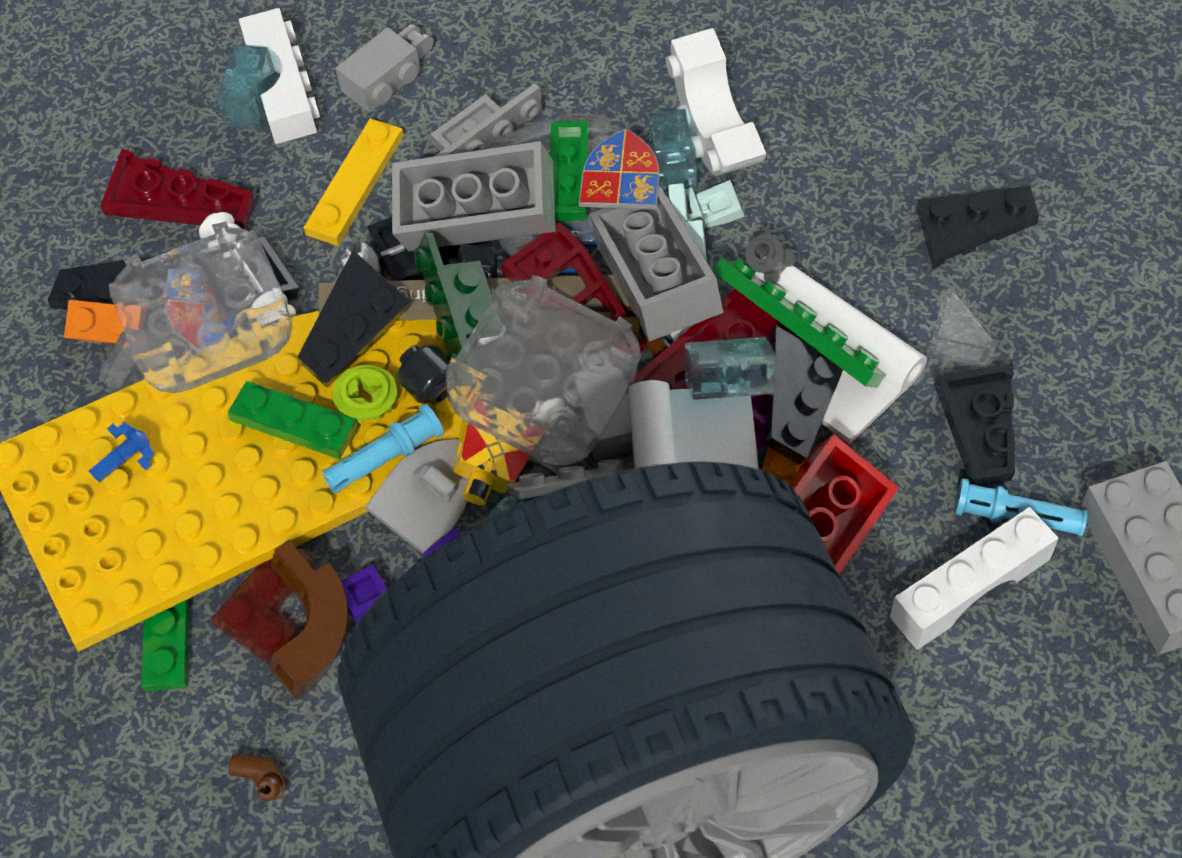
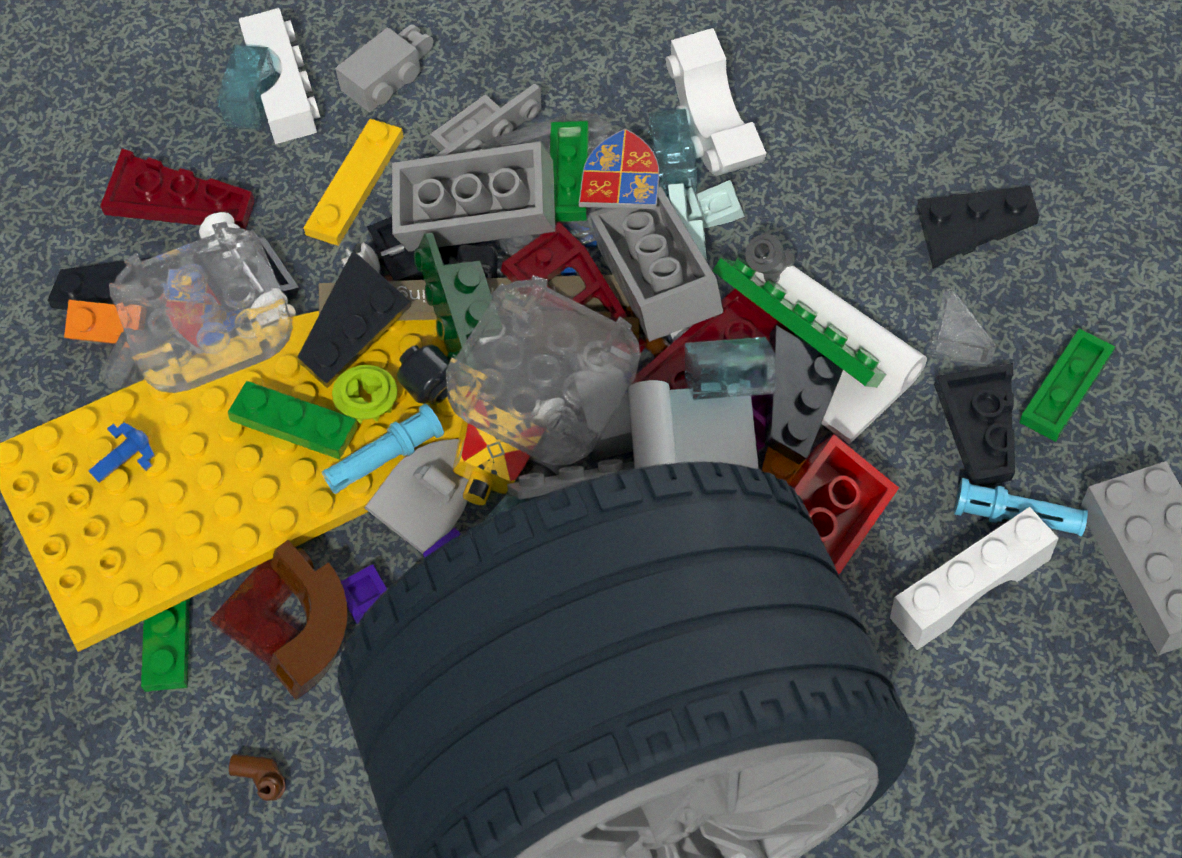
(1067, 385): none -> green plate

